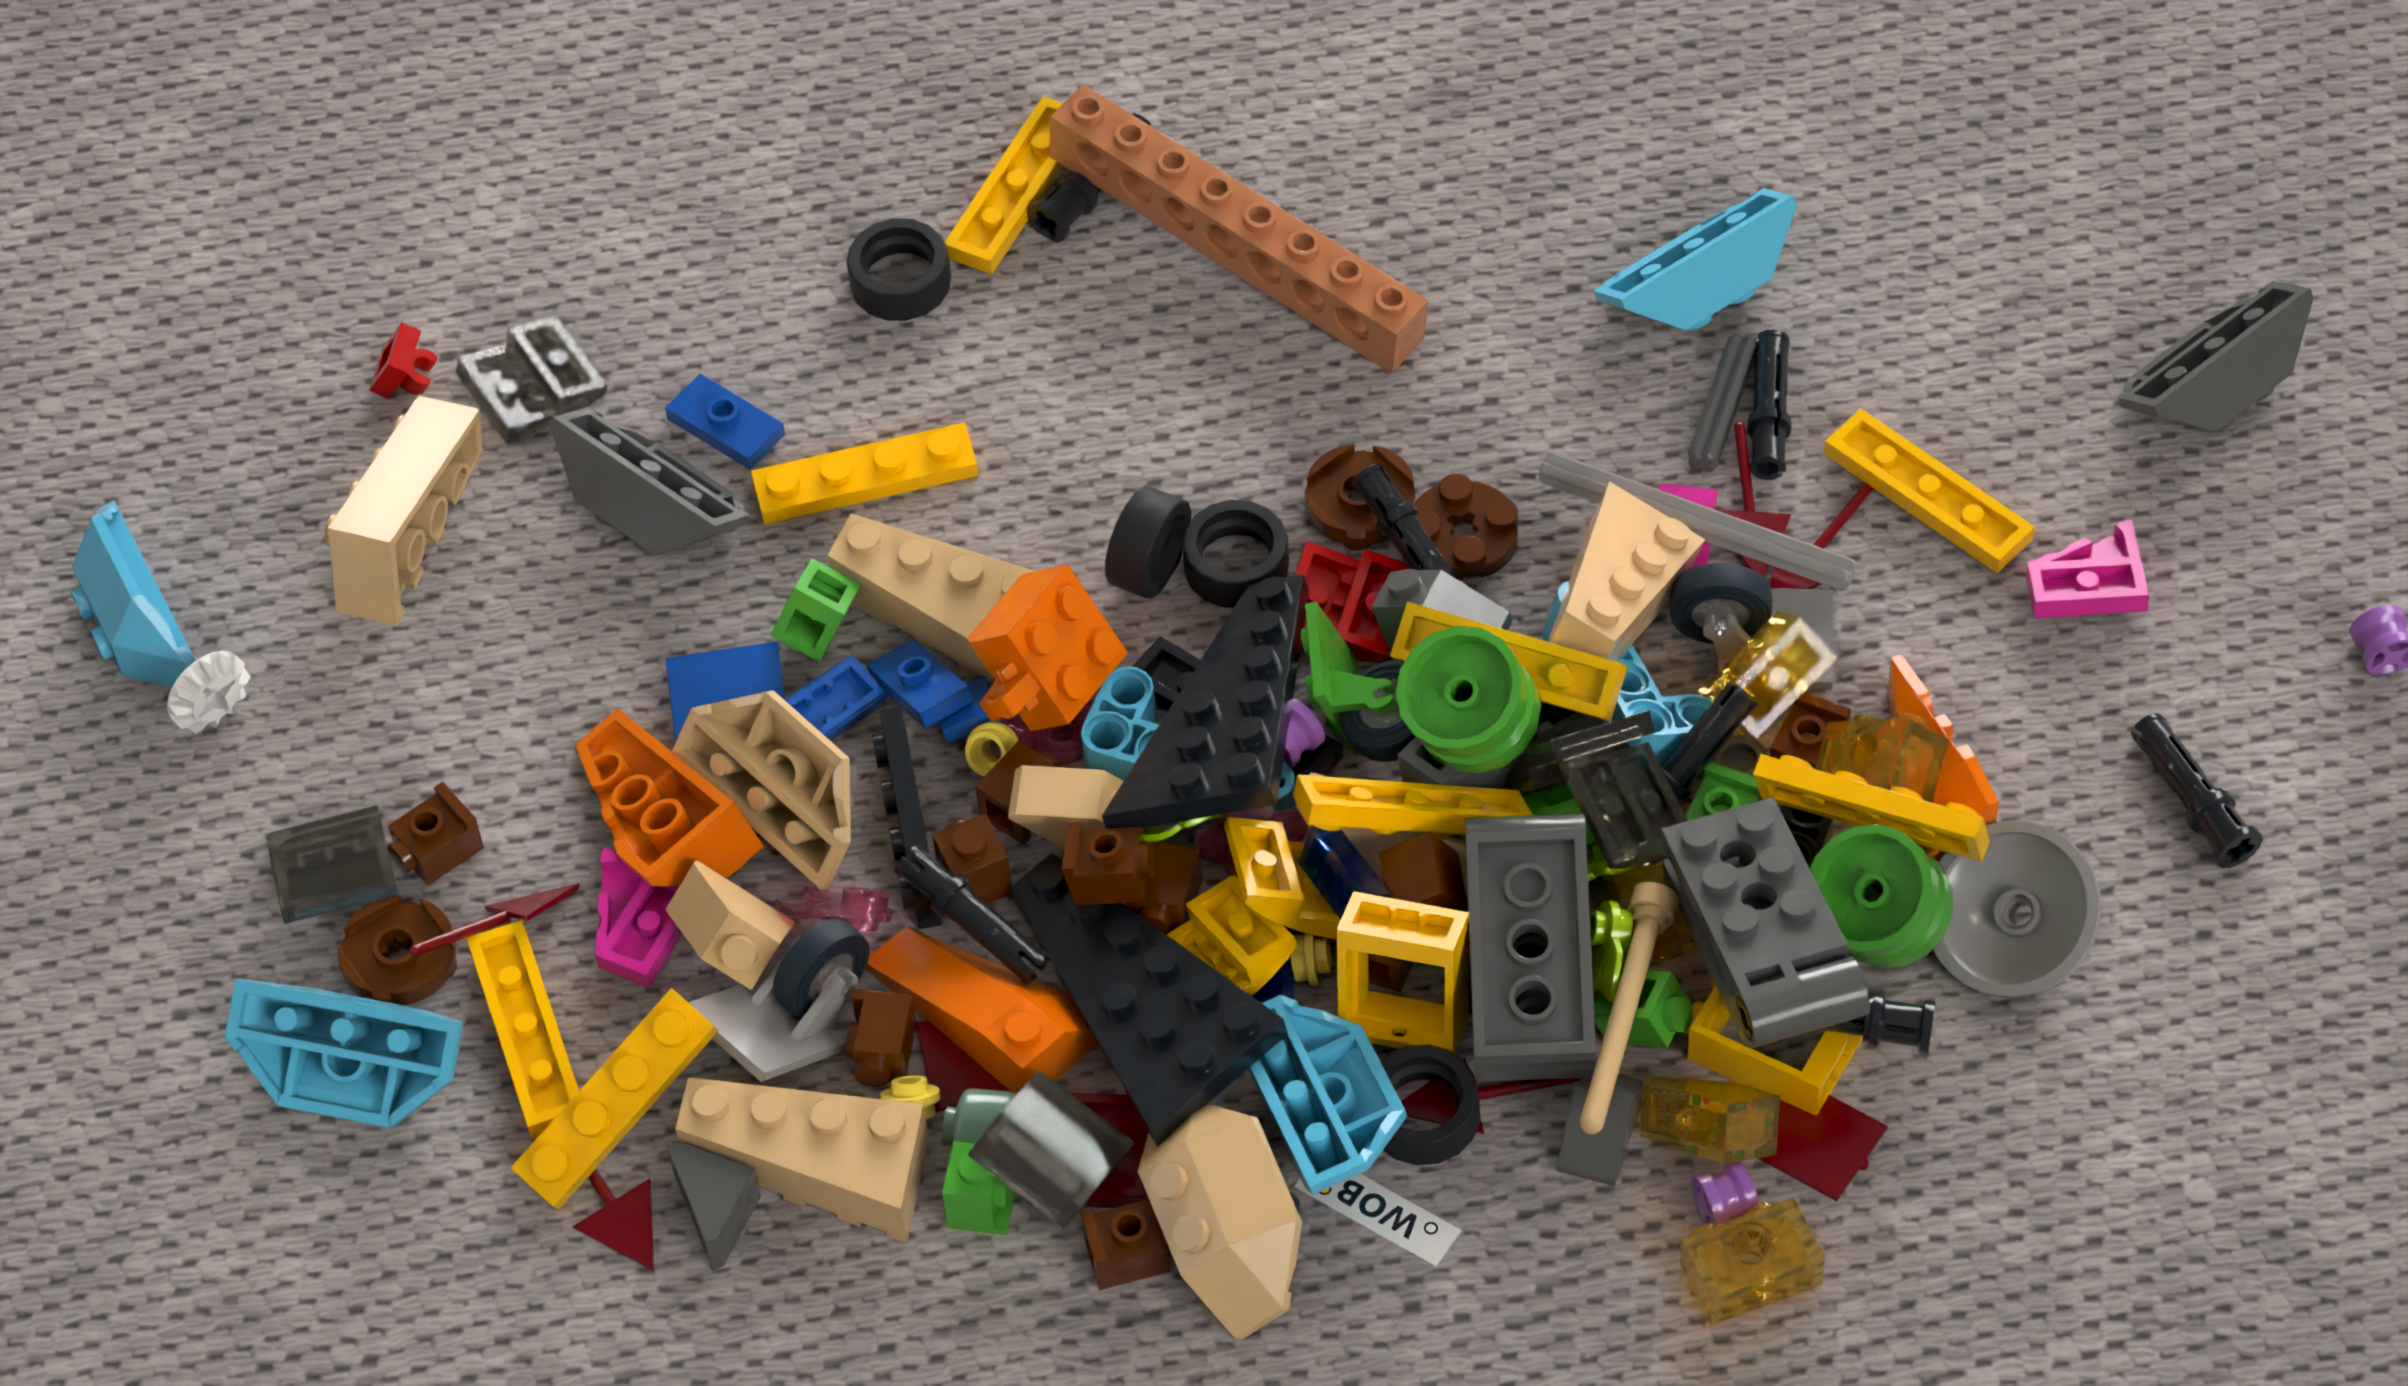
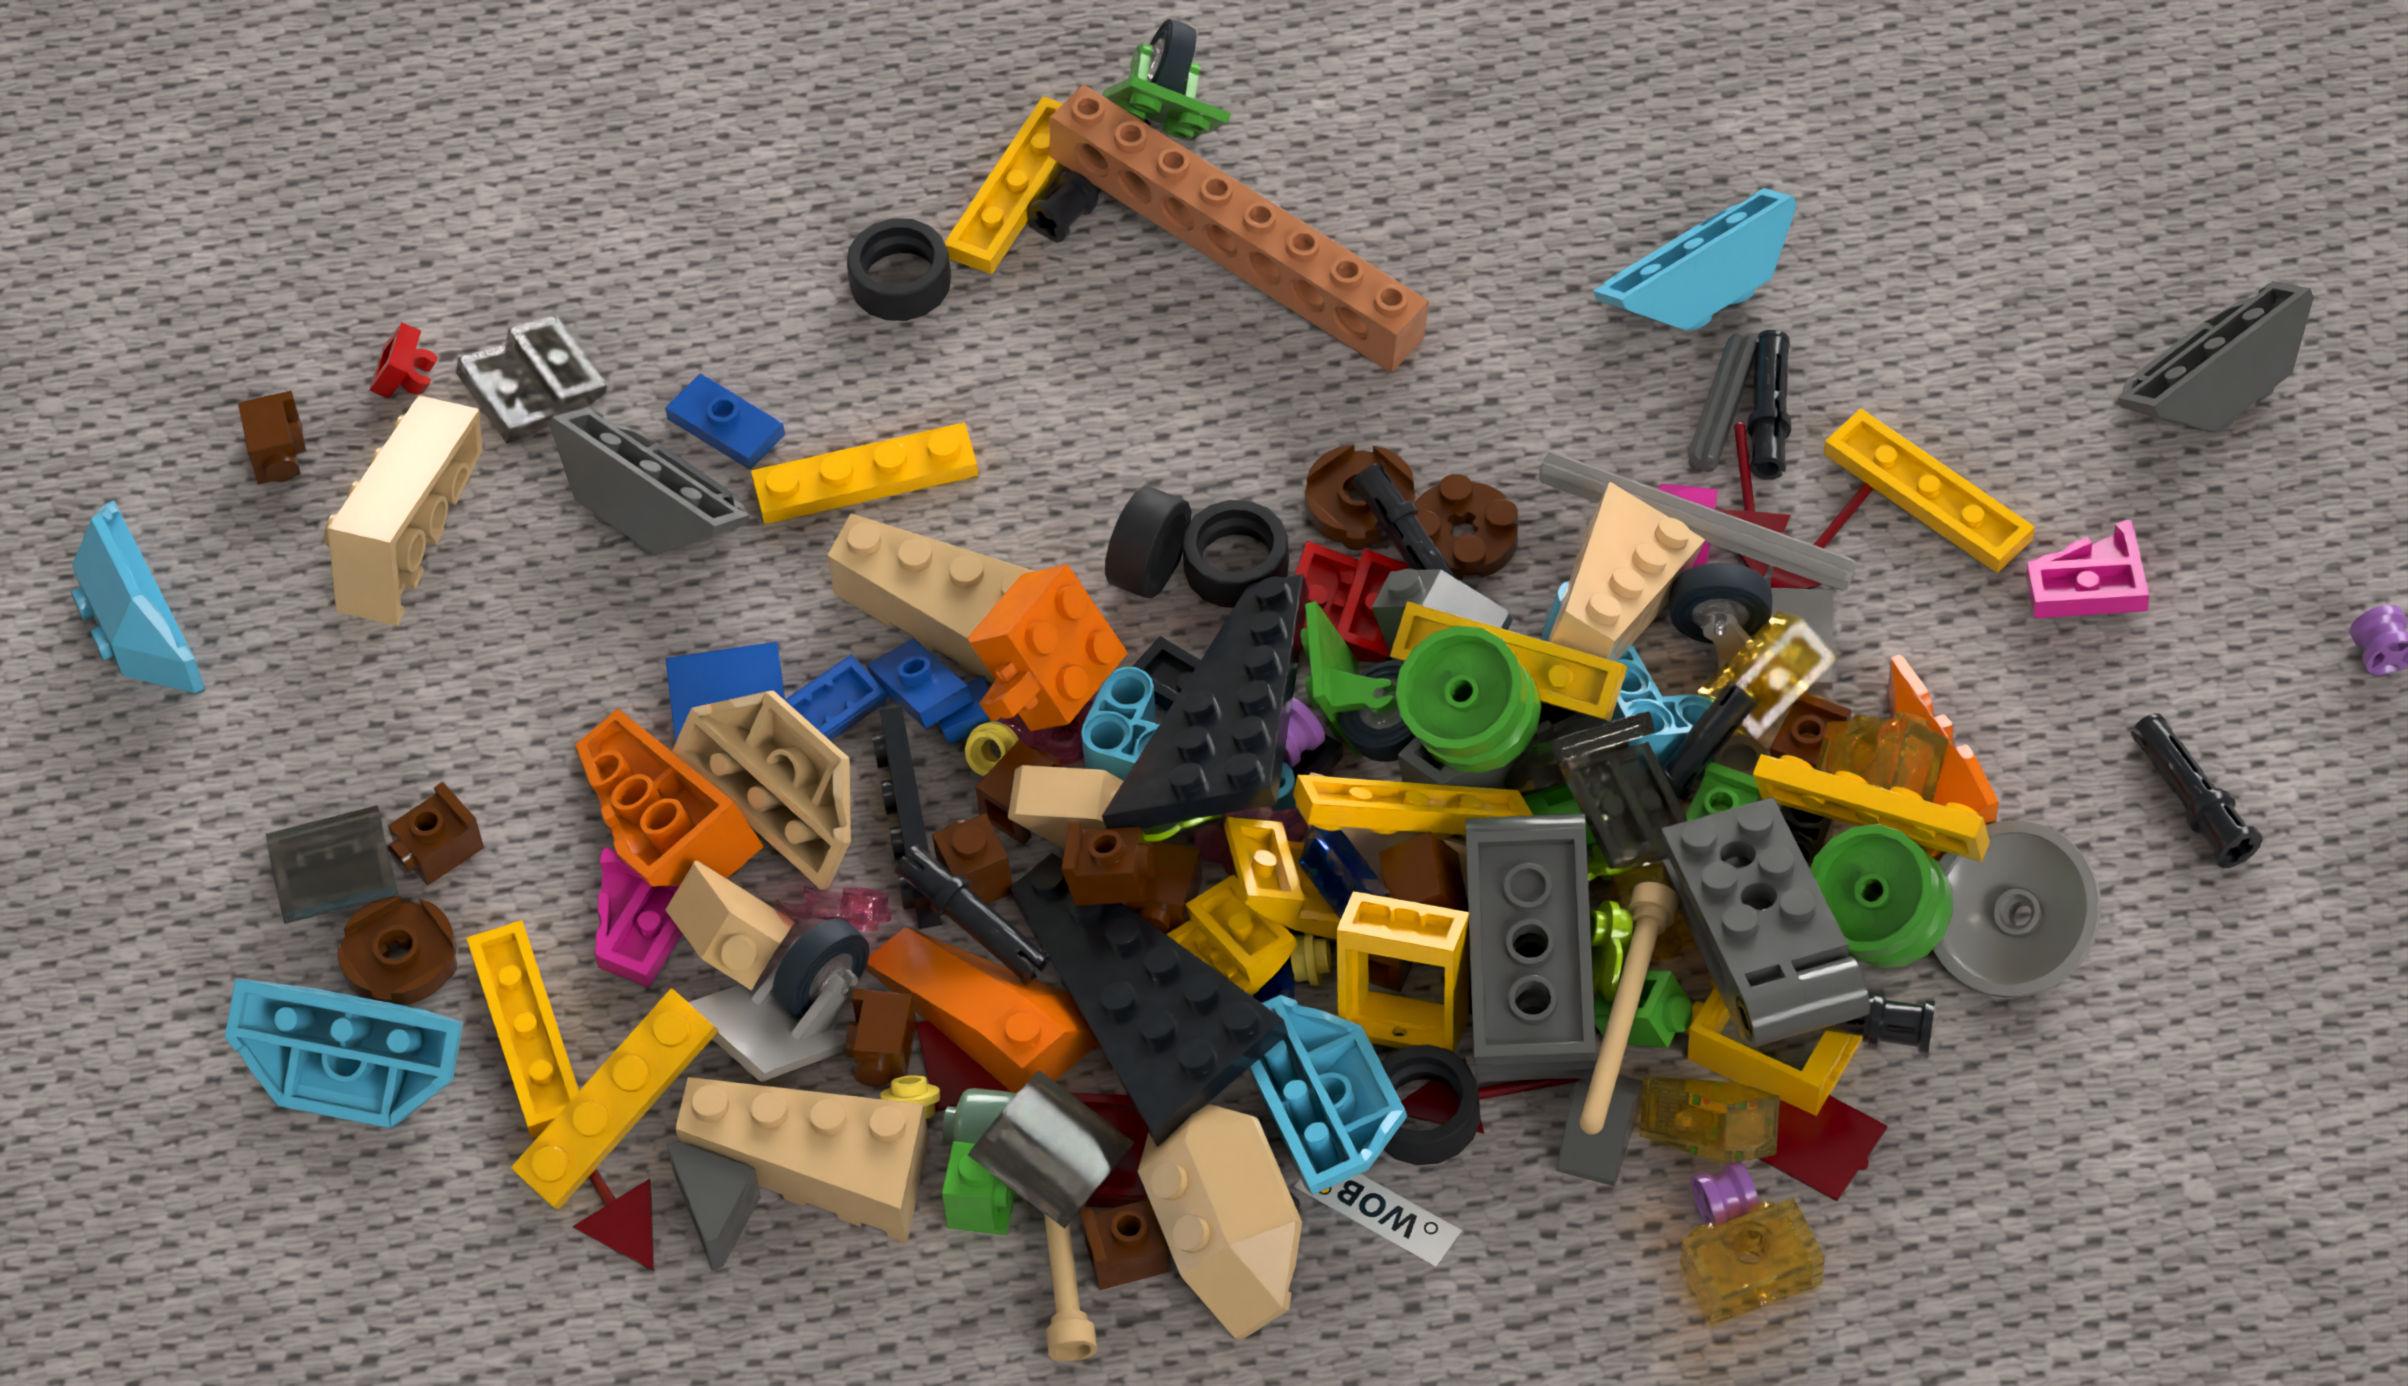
(217, 671): white gear -> none
(273, 436): none -> reddish brown brick
(520, 908): dark red piece -> none
(815, 610): bright green brick -> none
(1070, 1332): none -> tan piece
(1165, 84): none -> bright green plate

